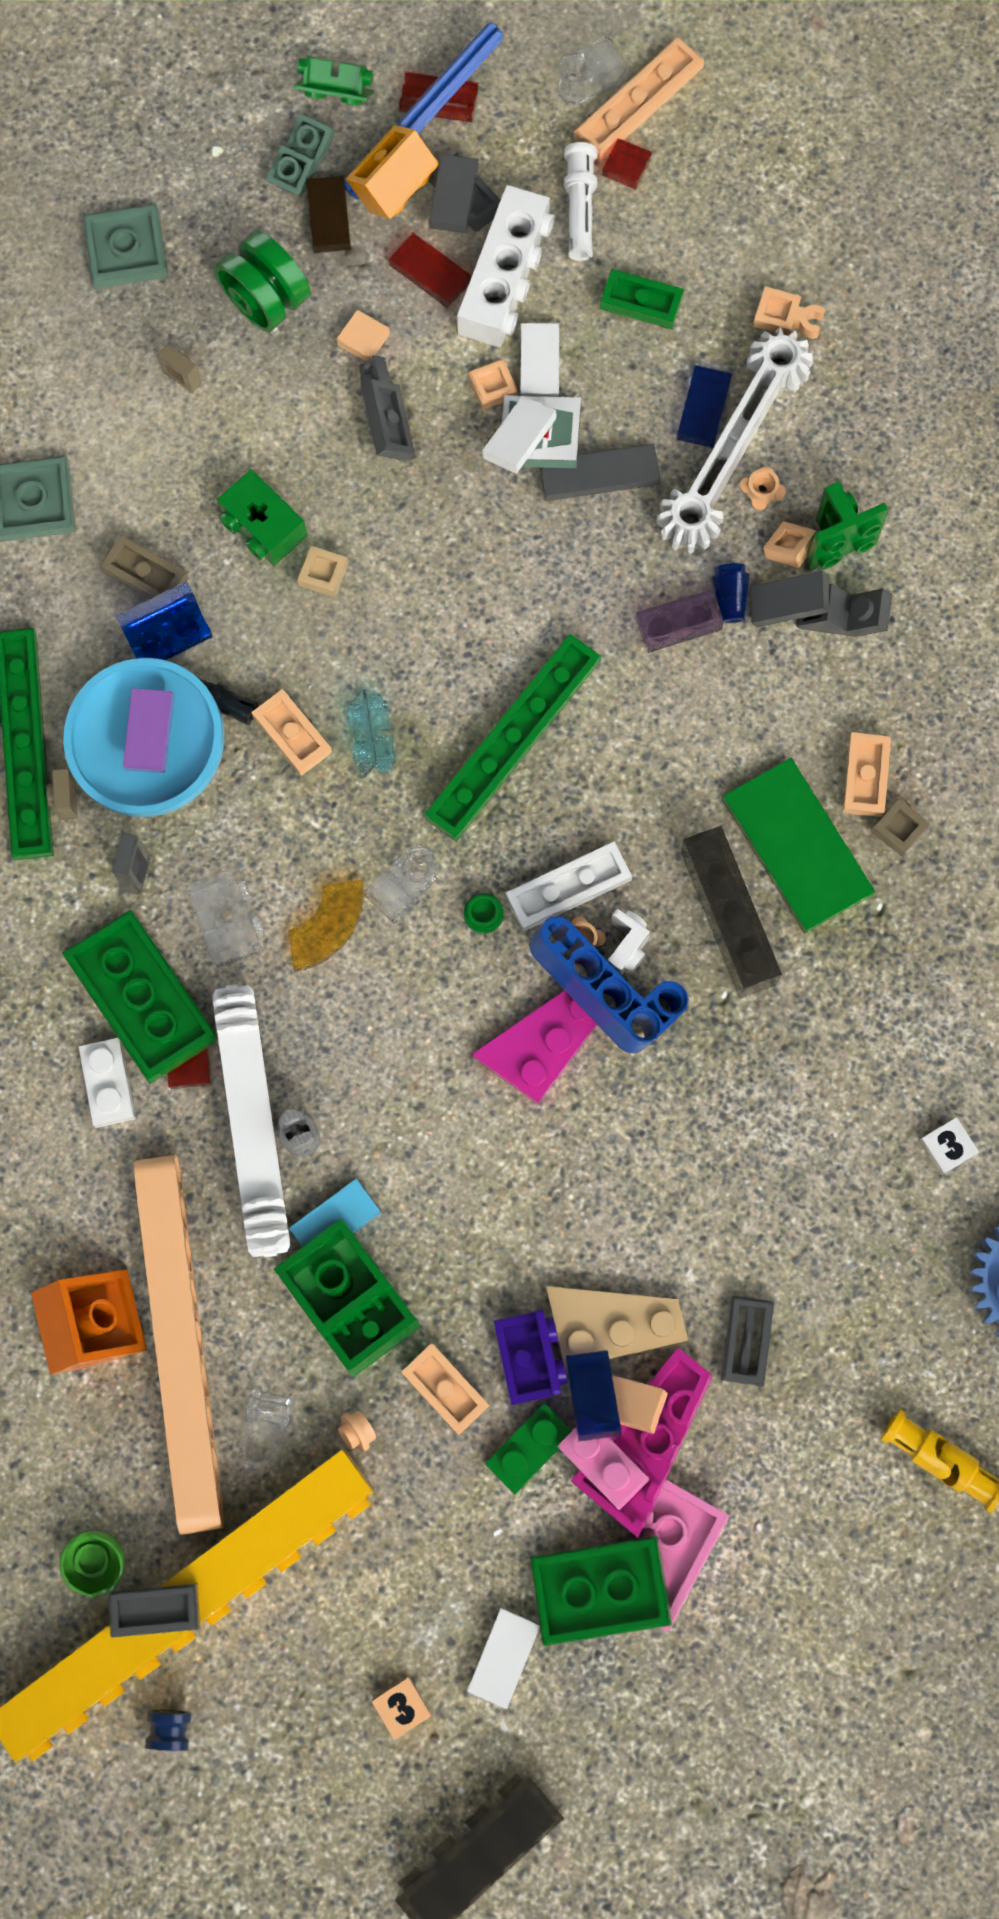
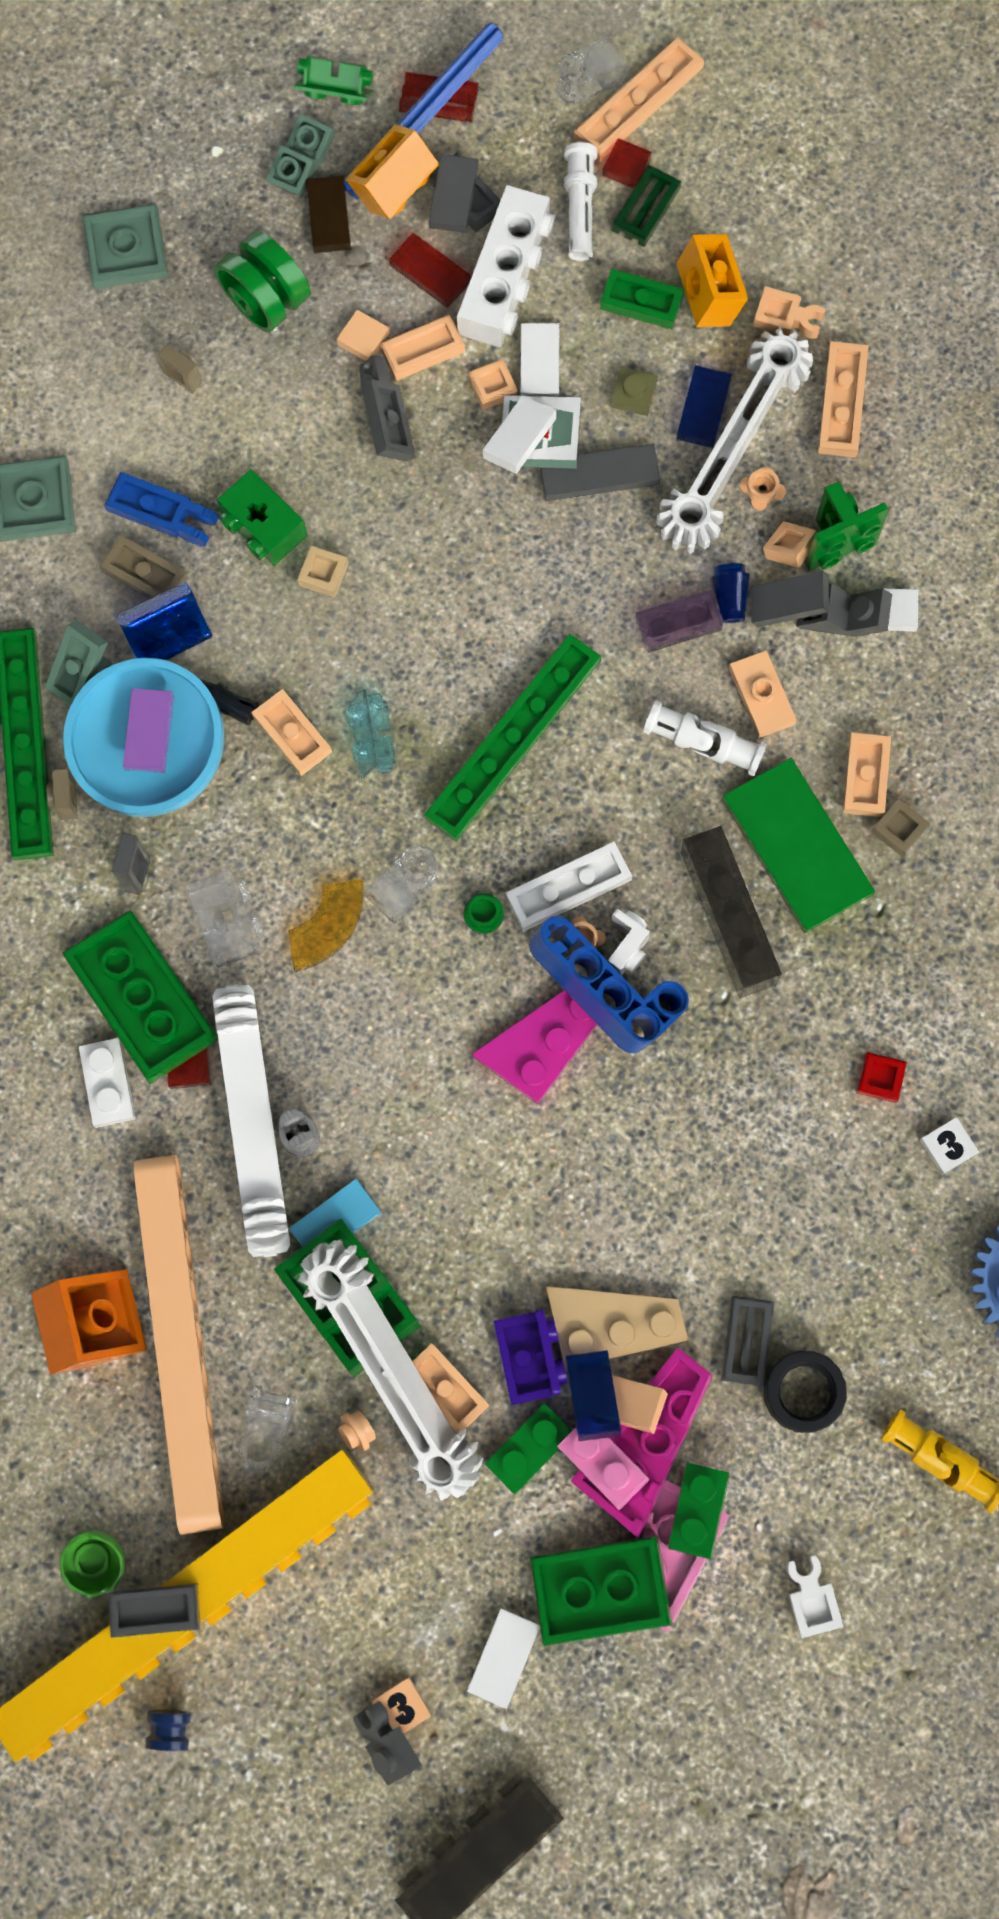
(76, 661): none -> sand green slope
(158, 508): none -> blue hinge
(389, 1747): none -> dark grey plate
(390, 1369): none -> white arm
(422, 347): none -> light nougat tile
(632, 230): none -> dark green tile
(634, 391): none -> olive plate
(699, 735): none -> white piece
(699, 1511): none -> green plate
(711, 280): none -> light orange brick
(762, 694): none -> light nougat plate
(815, 1604): none -> white plate
(828, 1369): none -> black tyre
(843, 399): none -> light nougat plate
(881, 1077): none -> red tile
(903, 610): none -> white tile

